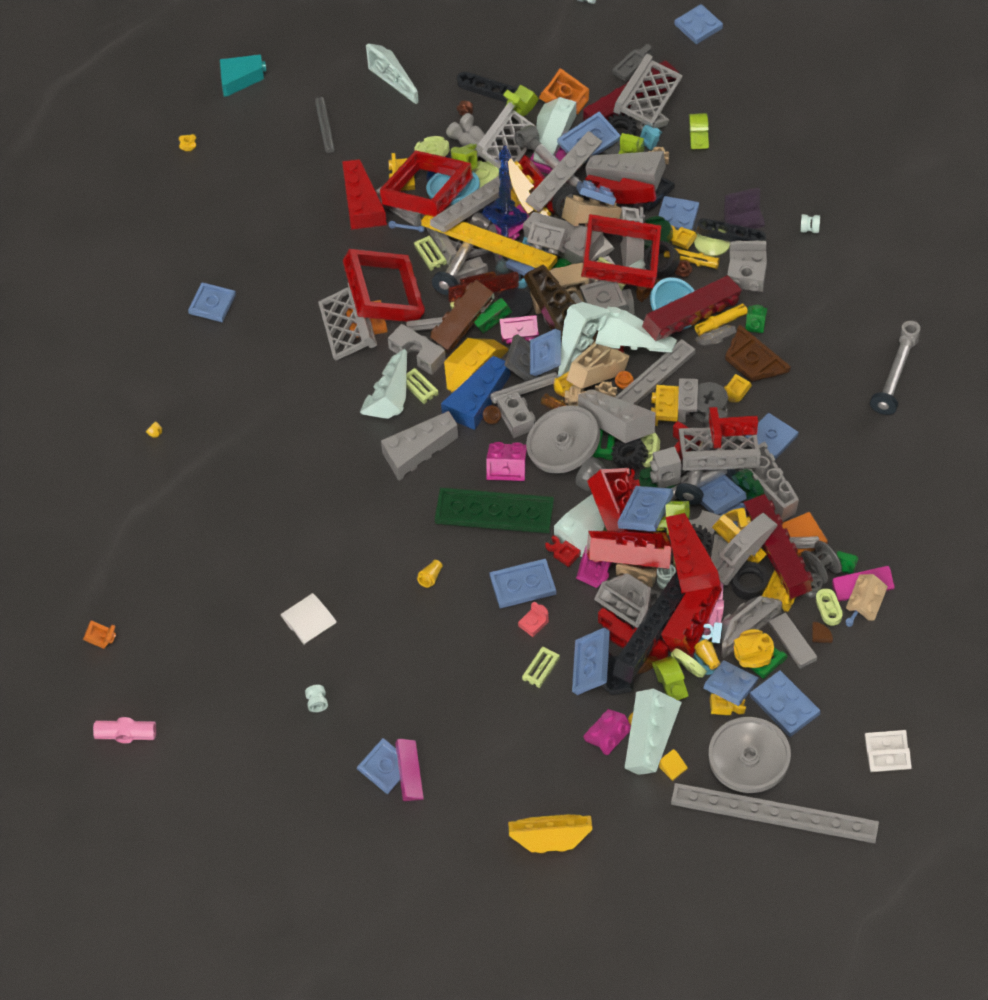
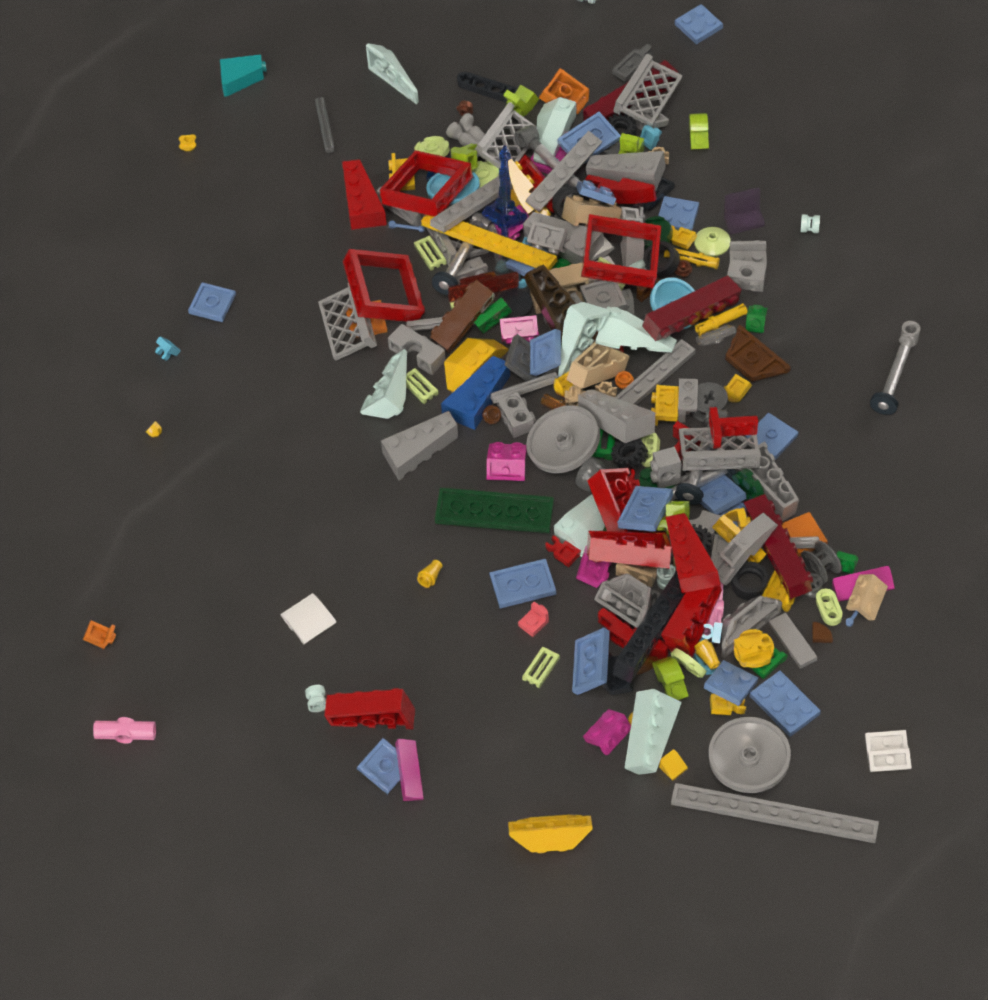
(168, 348): none -> medium azure tile
(370, 708): none -> red wedge
(706, 226): black beam -> none

